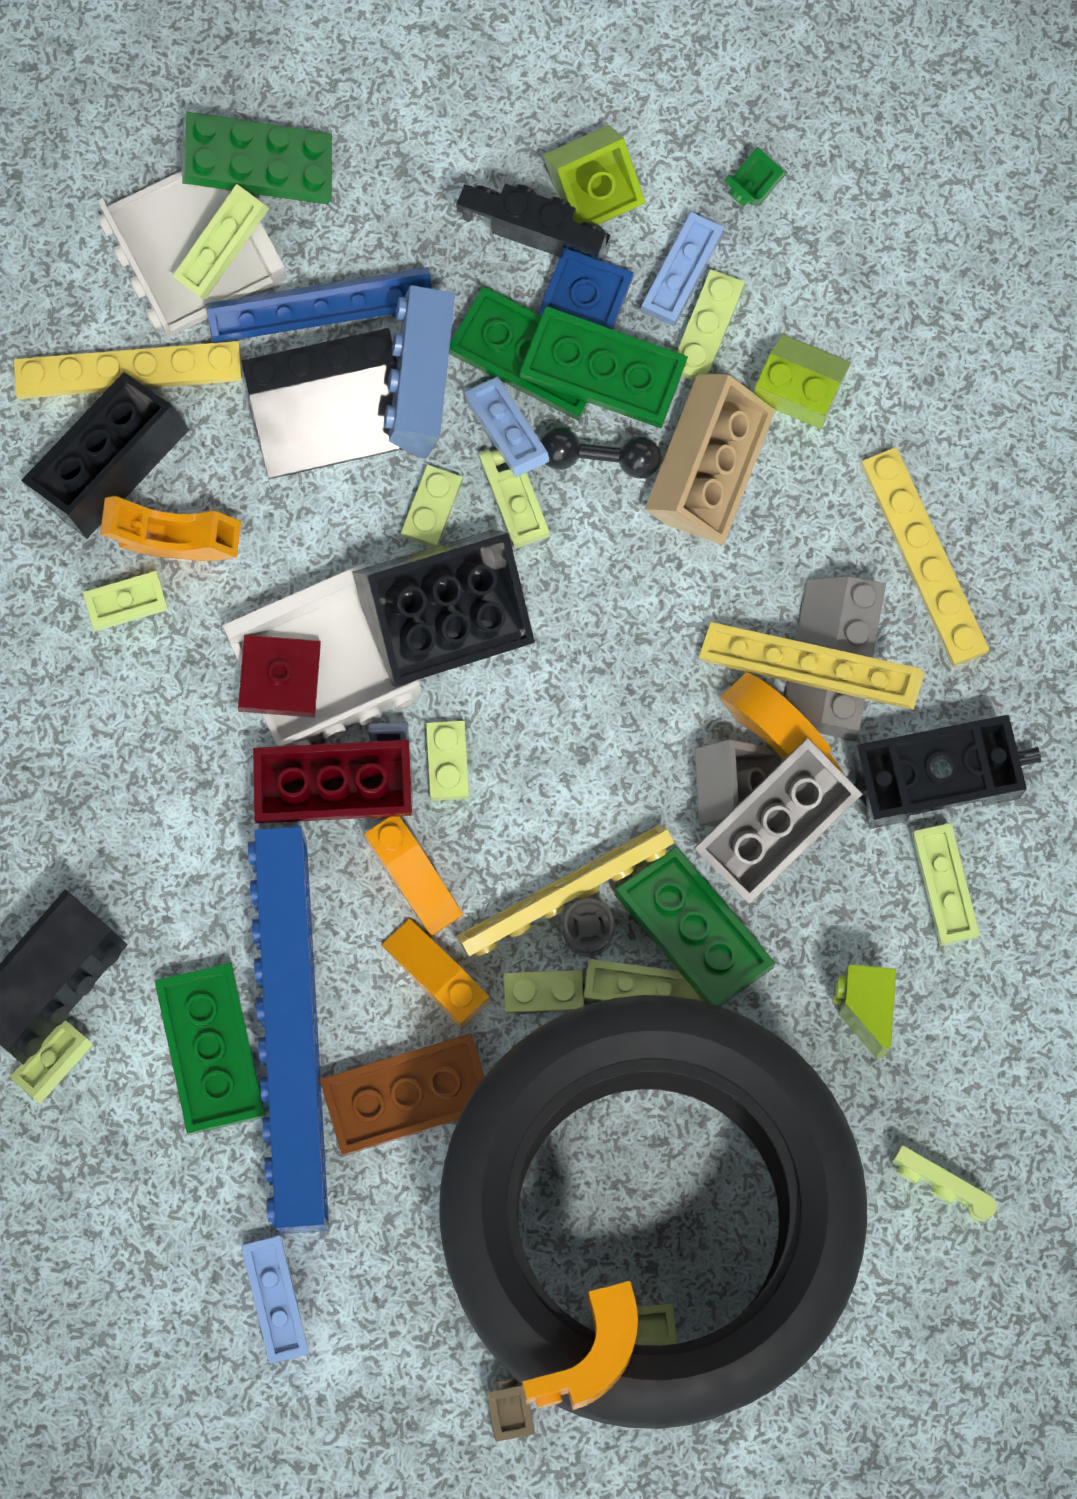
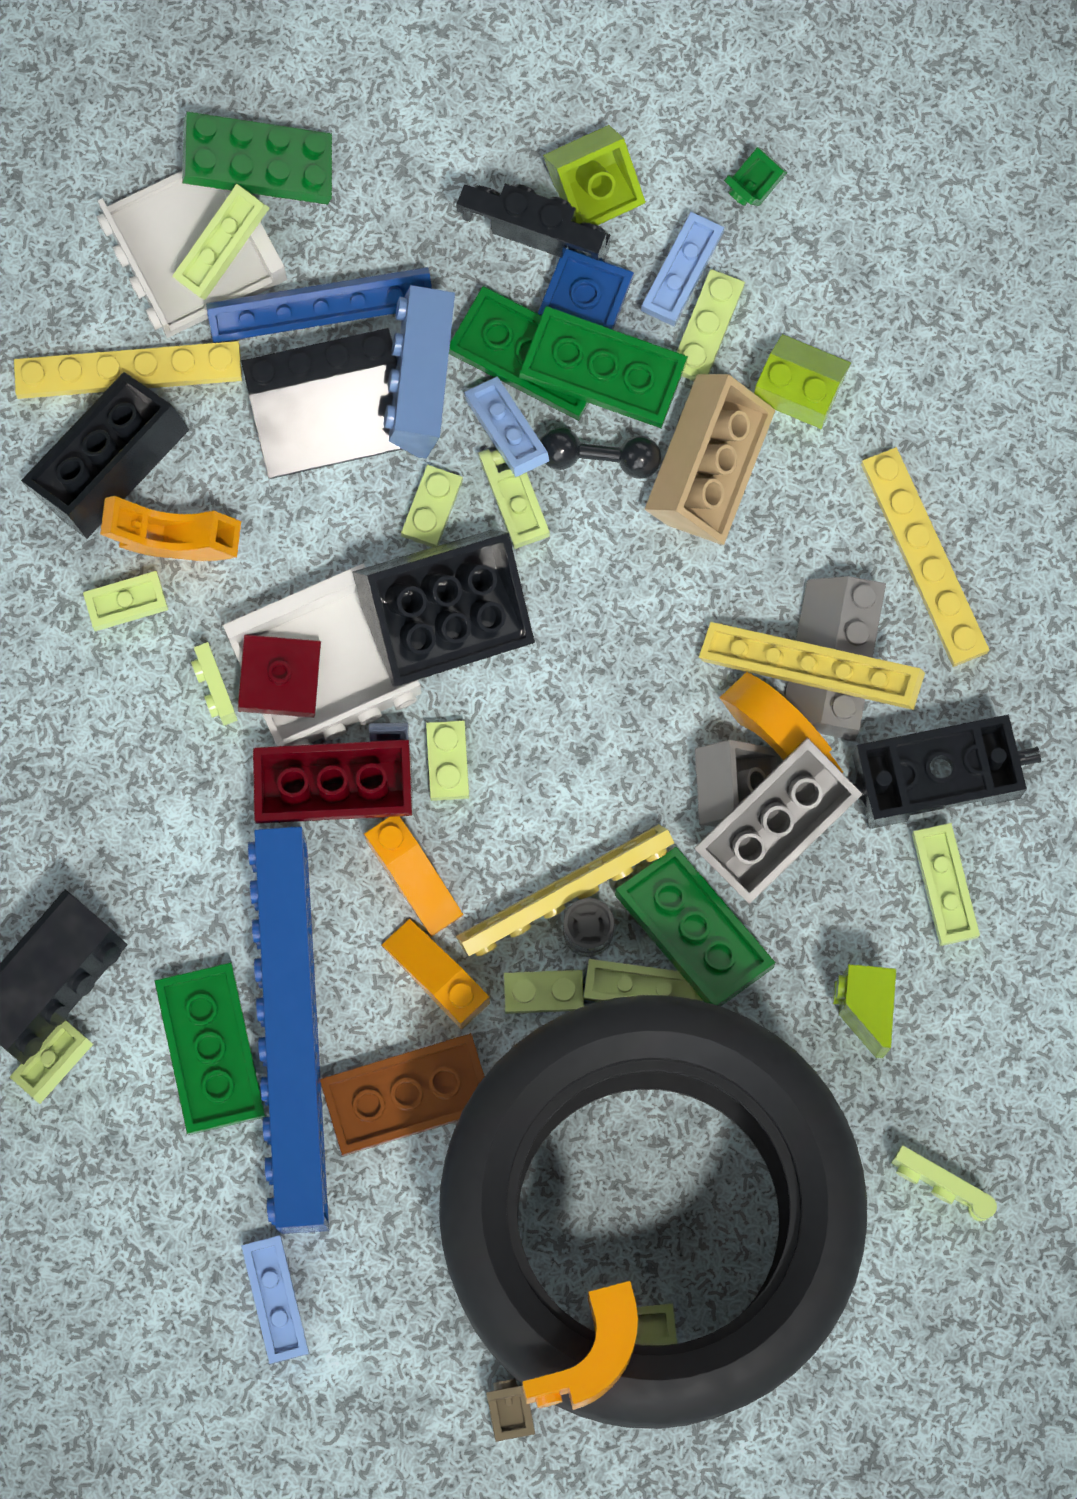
(207, 670): none -> yellowish green plate

